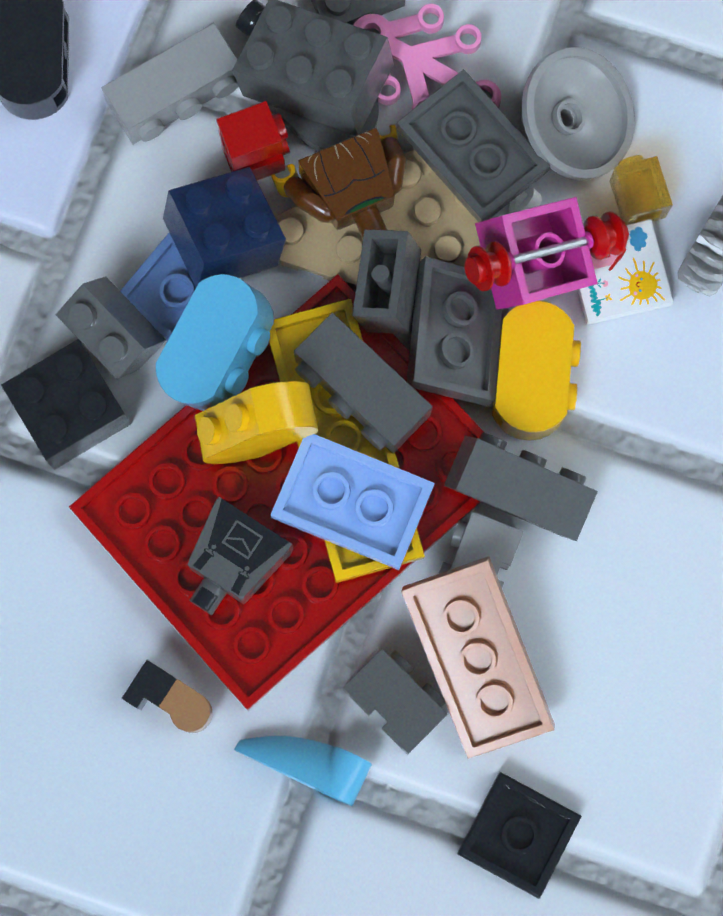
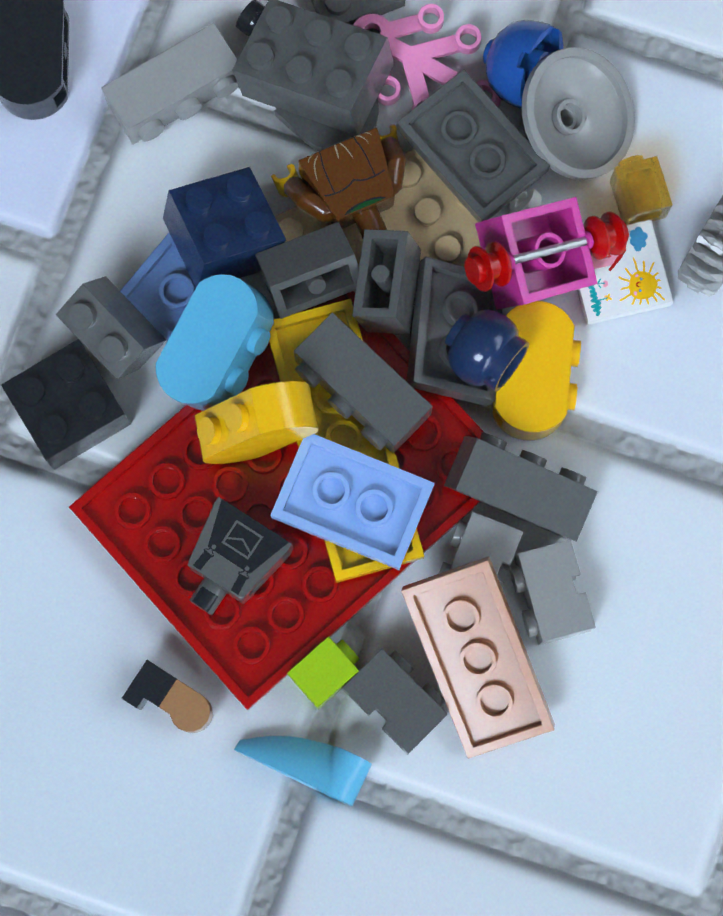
(254, 140): red brick -> none
(309, 270): none -> dark grey brick
(325, 671): none -> lime brick
(485, 348): none -> dark blue piece
(515, 54): none -> blue cylinder
(519, 835): black tile -> none
(550, 594): none -> light grey brick

